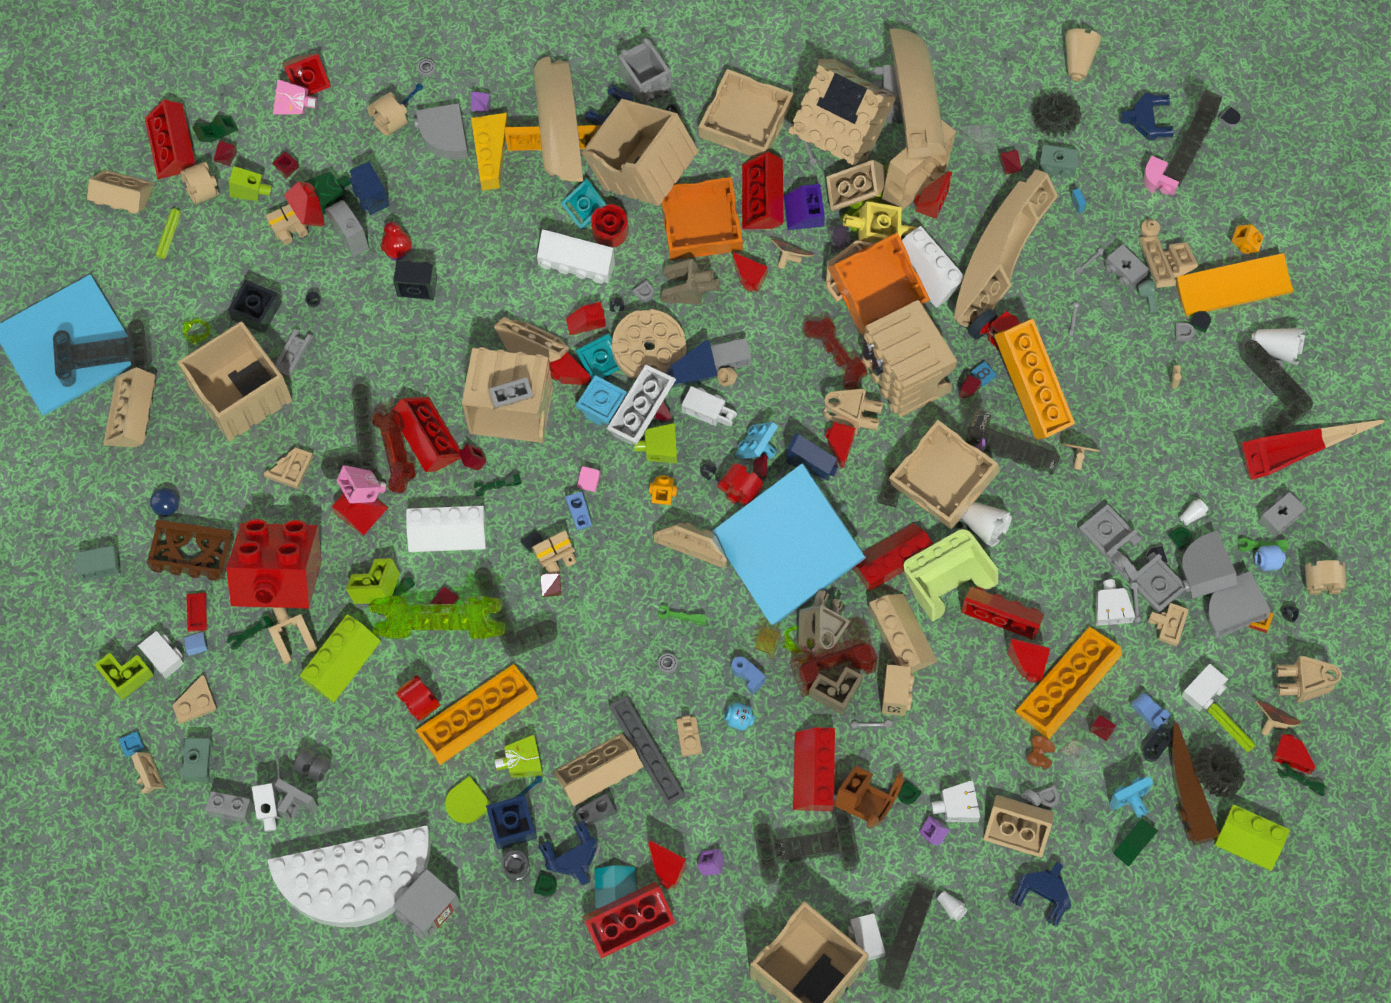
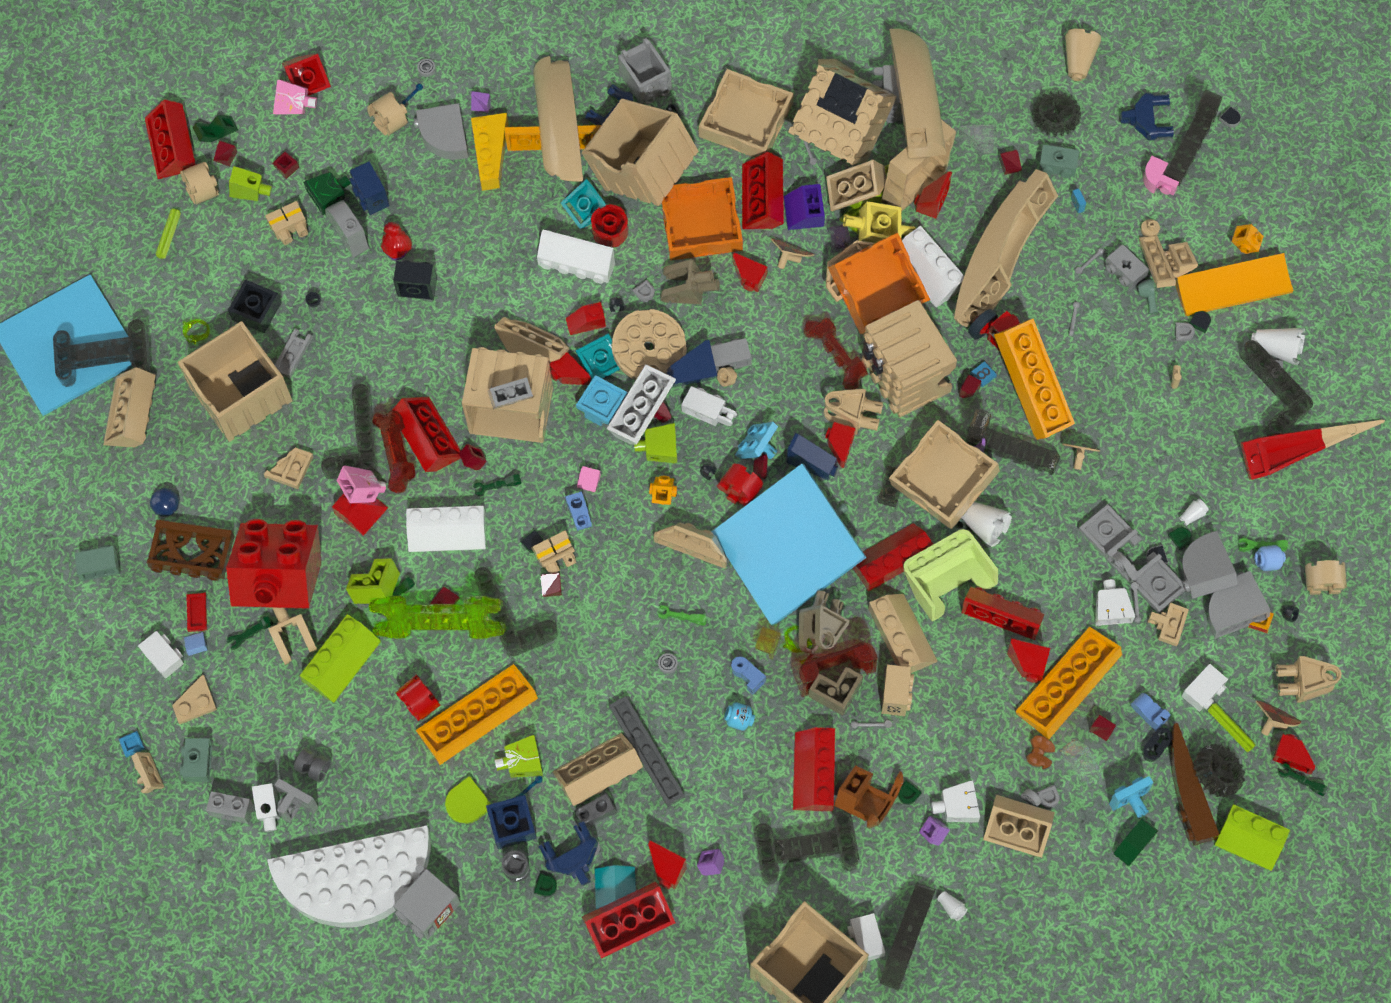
(119, 191): tan slope -> none
(126, 678): lime brick -> none
(305, 204): red slope -> none
(689, 736): tan plate -> none
(1047, 885): dark blue connector -> none
(1278, 523): light grey brick -> none

